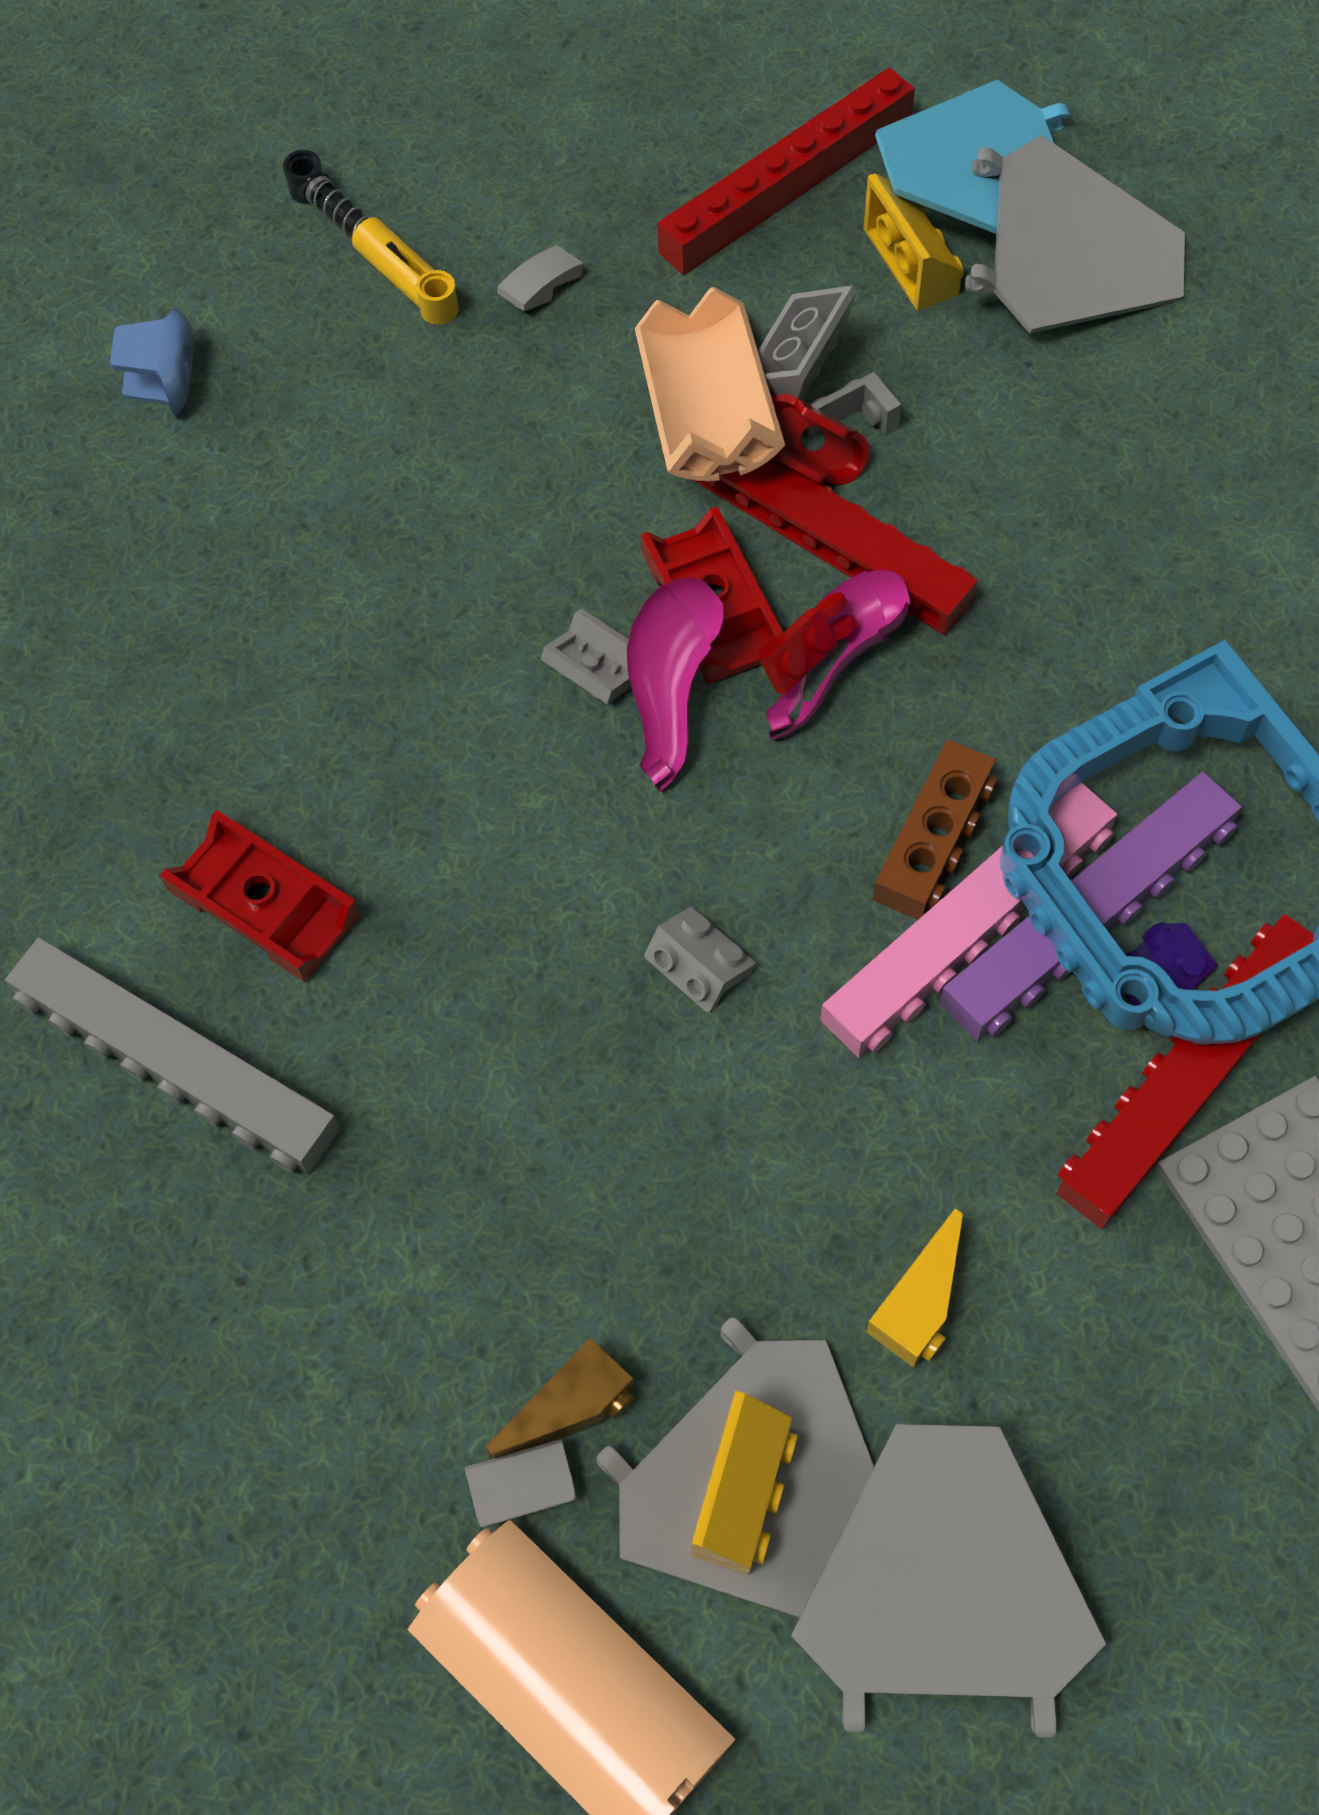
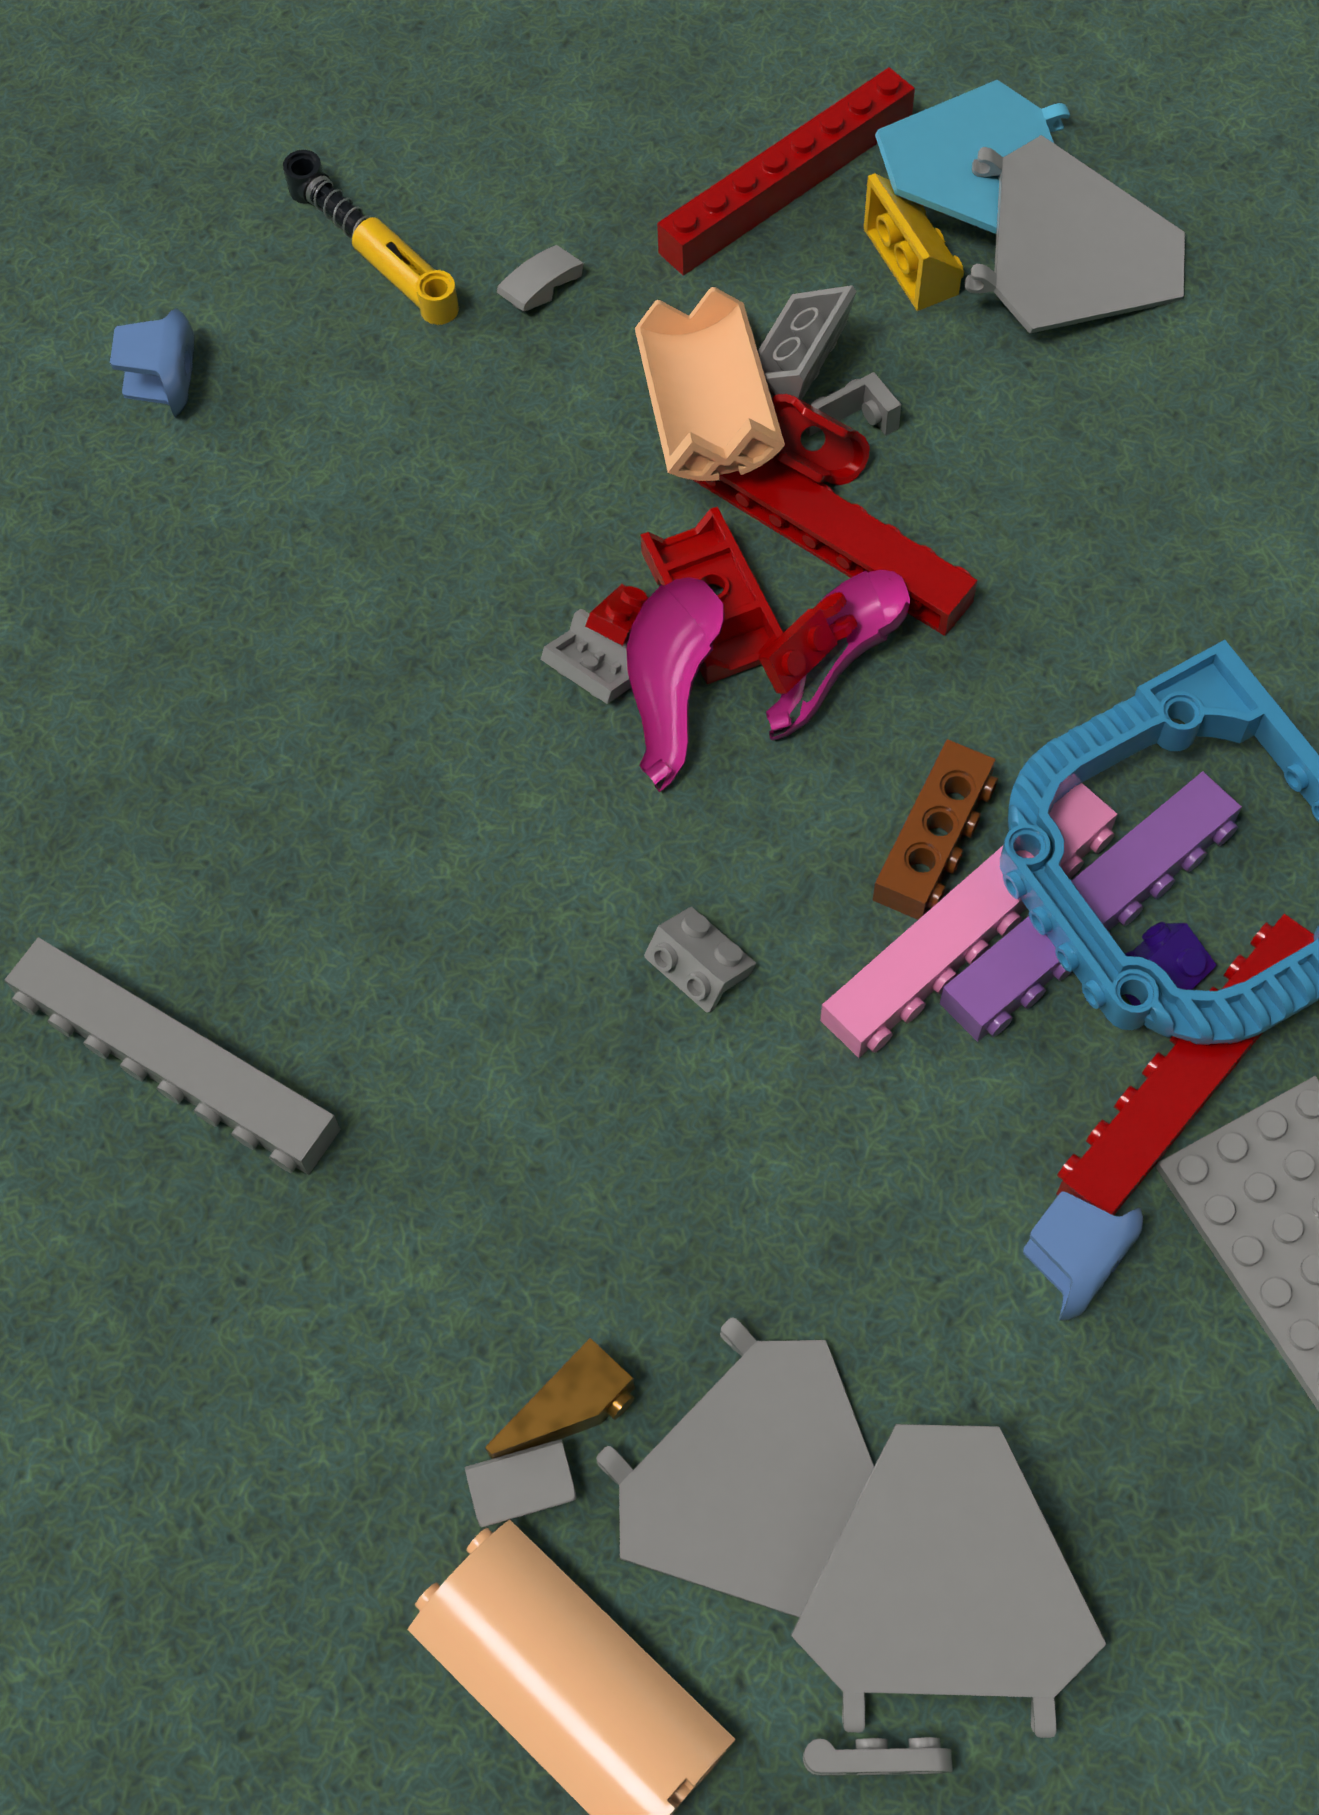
(292, 923): red piece -> none
(617, 613): none -> red plate
(743, 1485): yellow slope -> none
(875, 1758): none -> light grey plate
(918, 1305): yellow slope -> none
(1080, 1248): none -> medium blue piece

